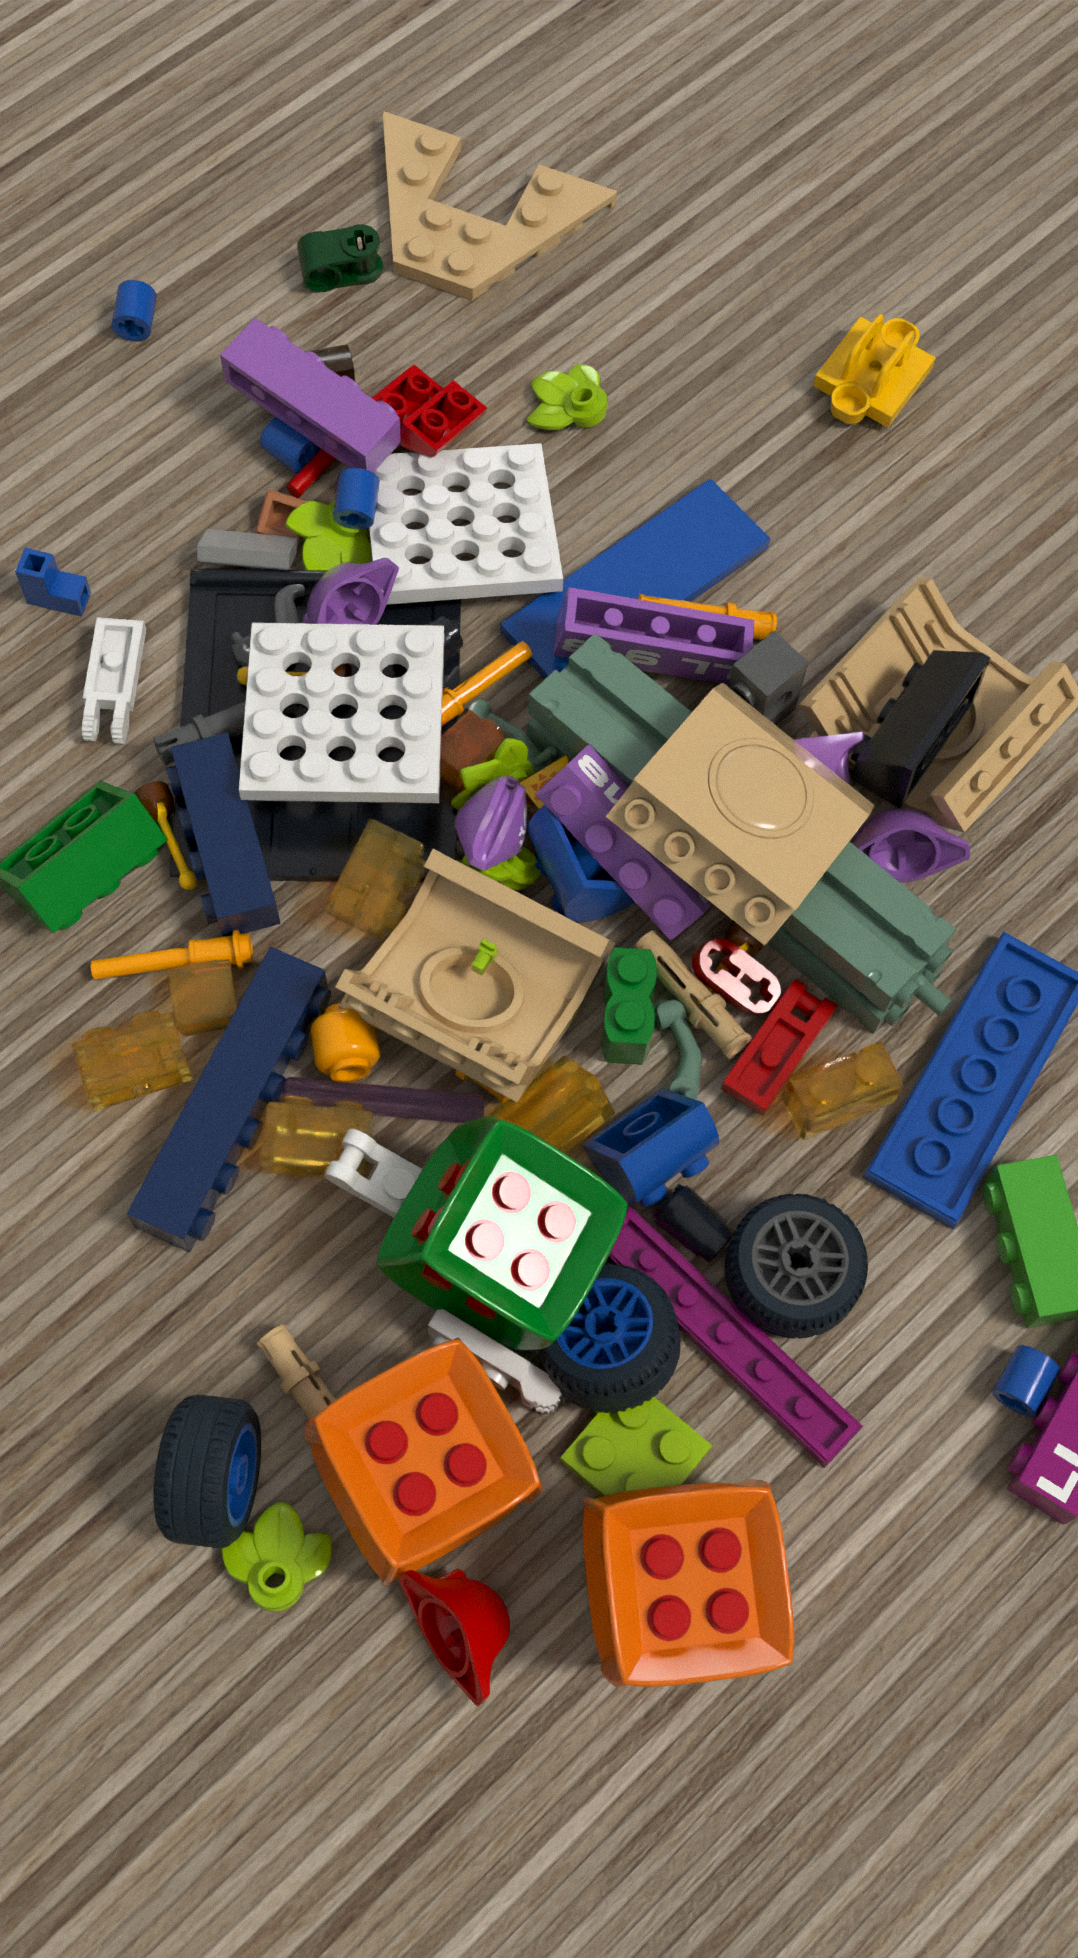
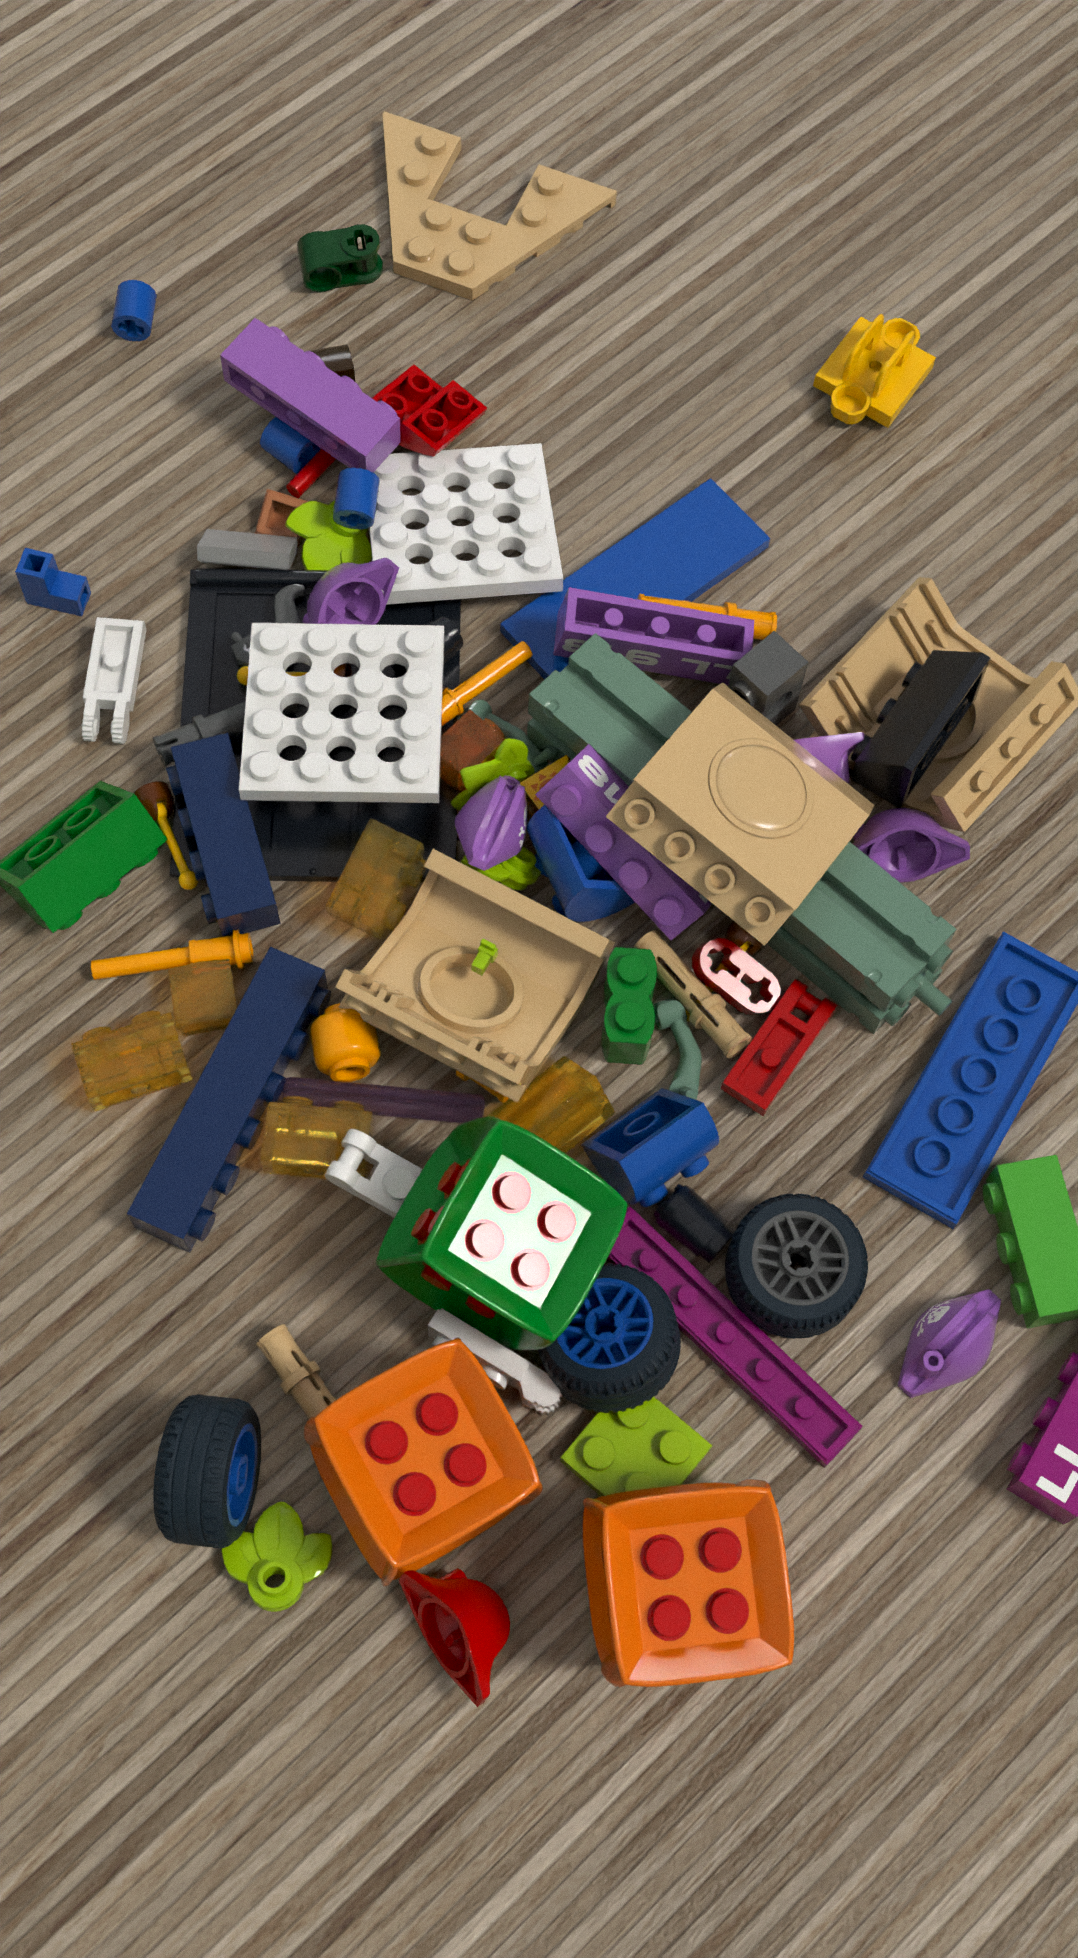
(568, 399): lime plate -> none
(841, 1090): clear yellow brick -> none
(949, 1343): none -> medium lavender hat
(1026, 1380): blue gear -> none

